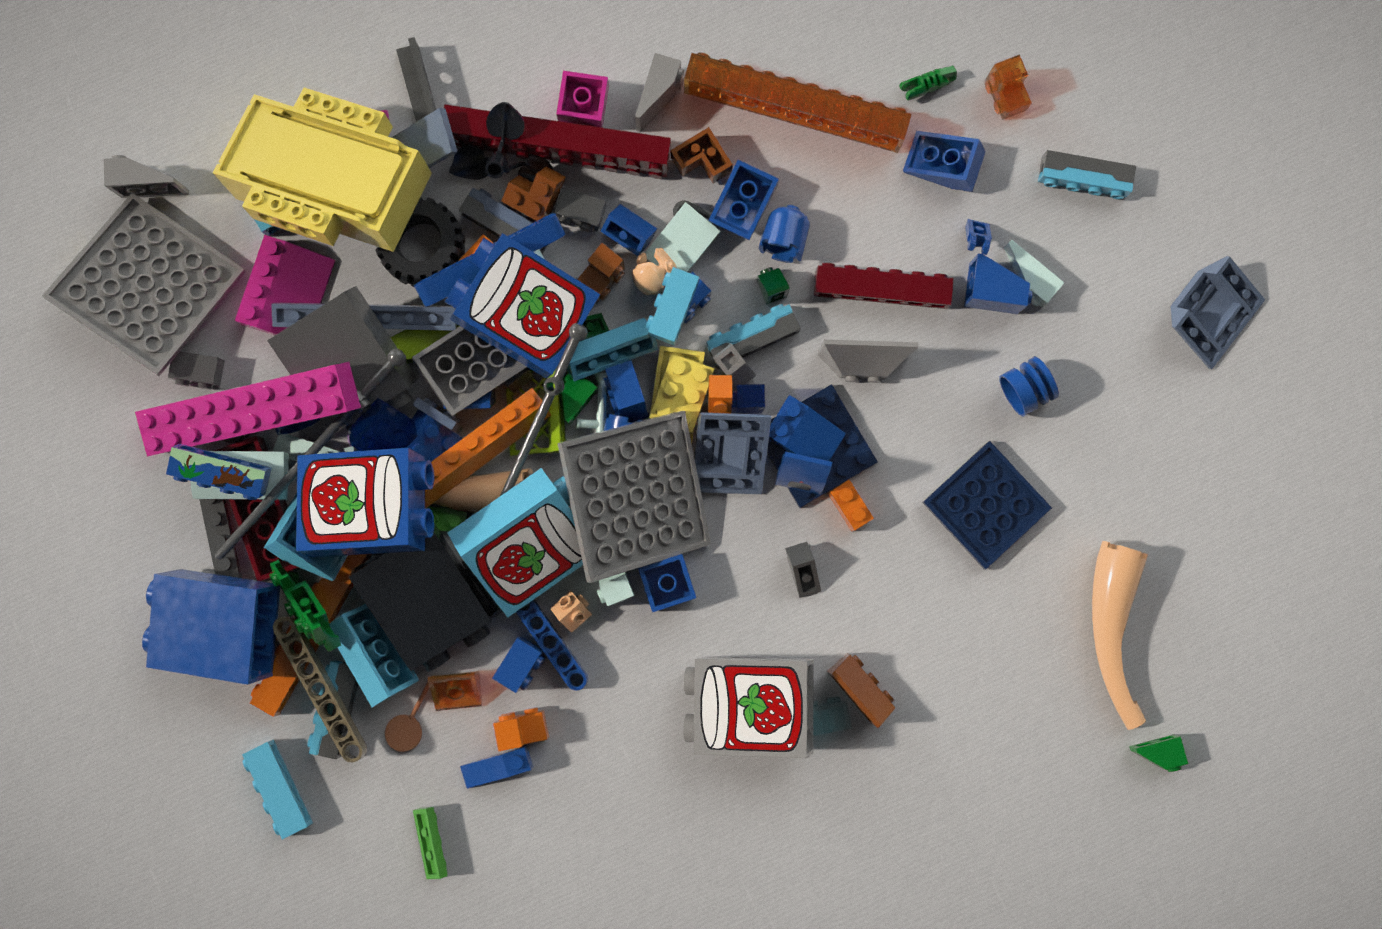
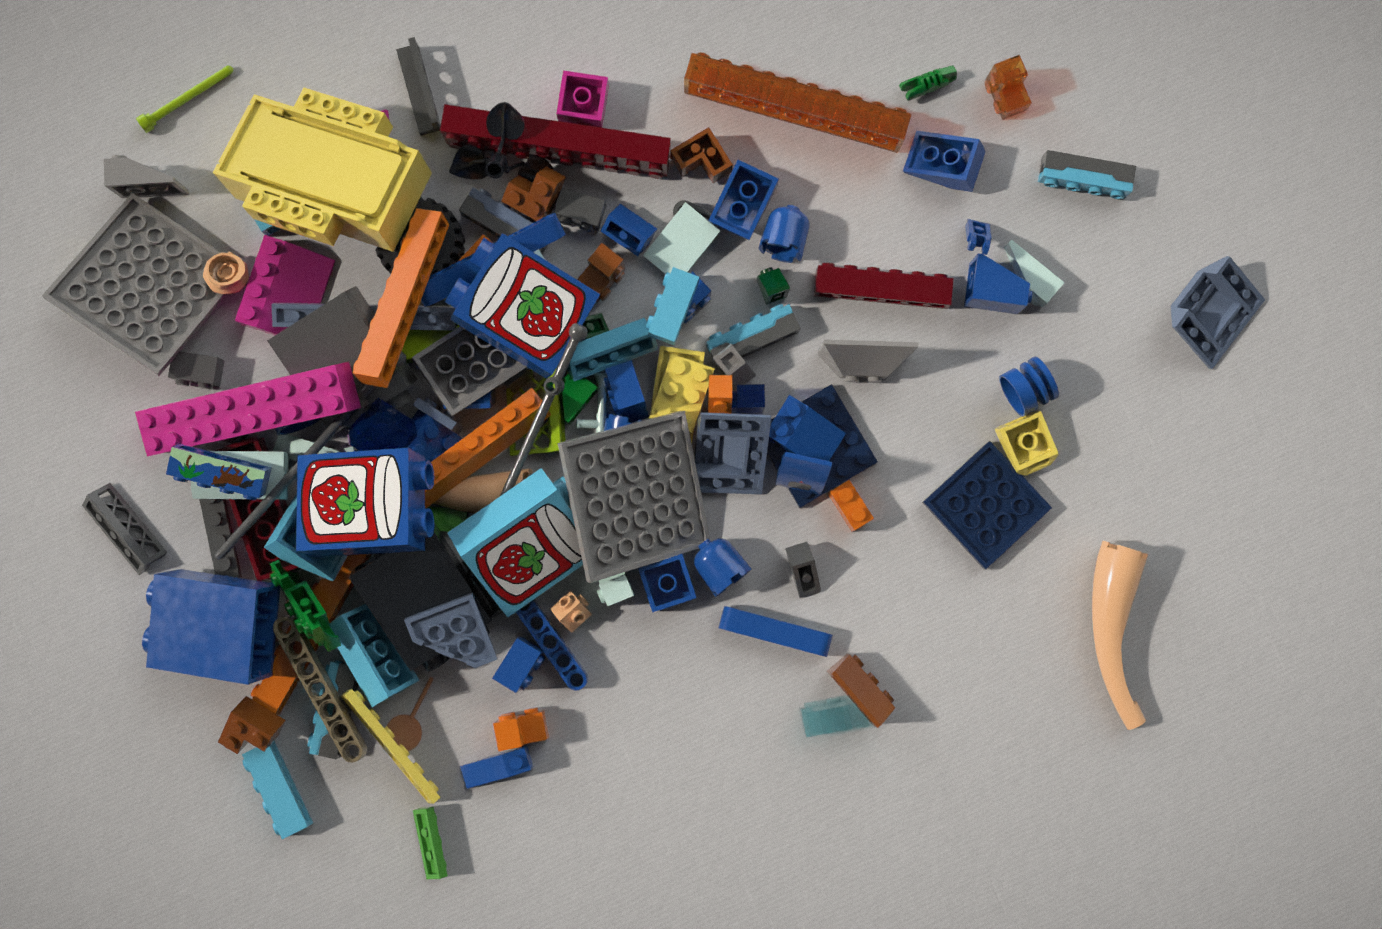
(117, 533): none -> dark grey fence
(149, 120): none -> lime piece
(226, 273): none -> light nougat hat
(250, 724): none -> dark orange brick
(385, 738): none -> light yellow plate
(401, 298): none -> orange brick
(431, 137): sand blue tile -> none
(454, 631): none -> sand blue plate
(455, 690): clear orange slope -> none
(648, 276): light nougat helmet -> none
(660, 88): light grey slope -> none
(720, 564): none -> blue cylinder
(751, 707): brick -> none
(775, 631): none -> blue beam
(1027, 443): none -> light yellow slope
(1163, 752): green slope -> none

